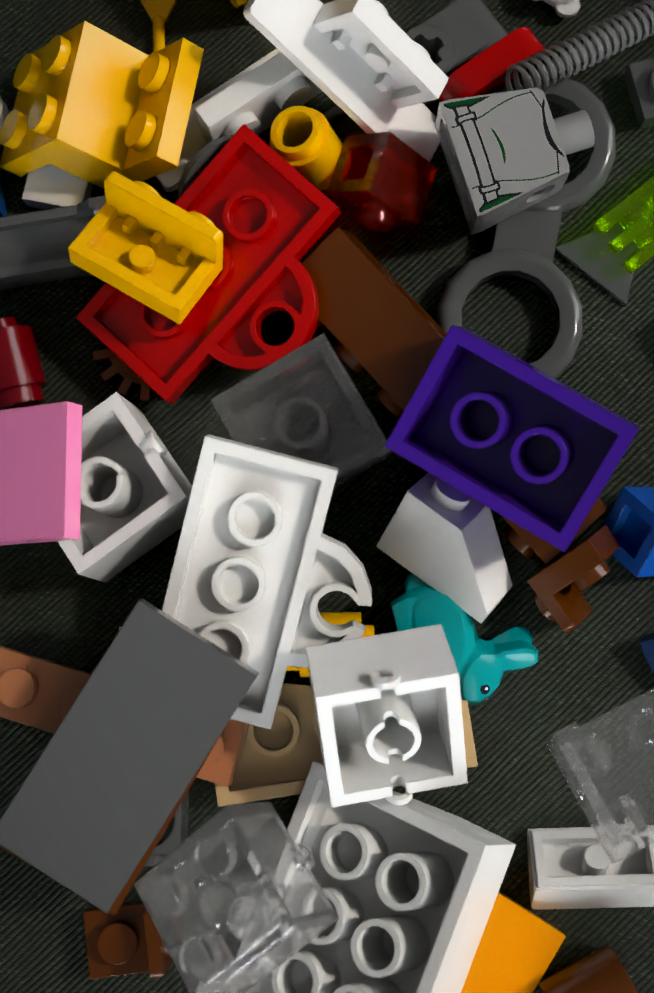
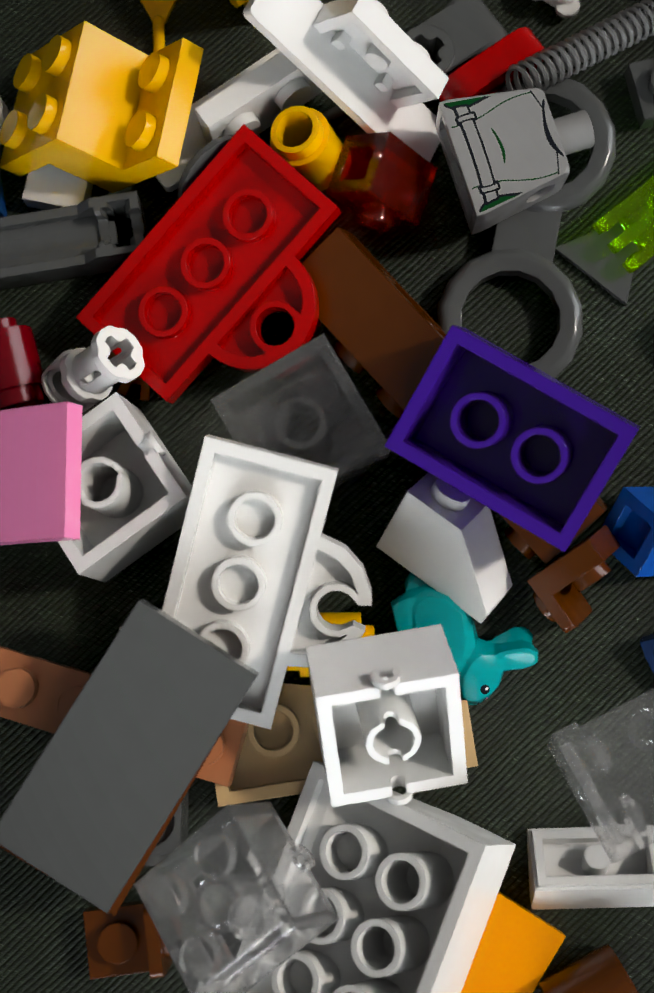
(87, 374): none -> white connector
(150, 248): yellow bracket -> none

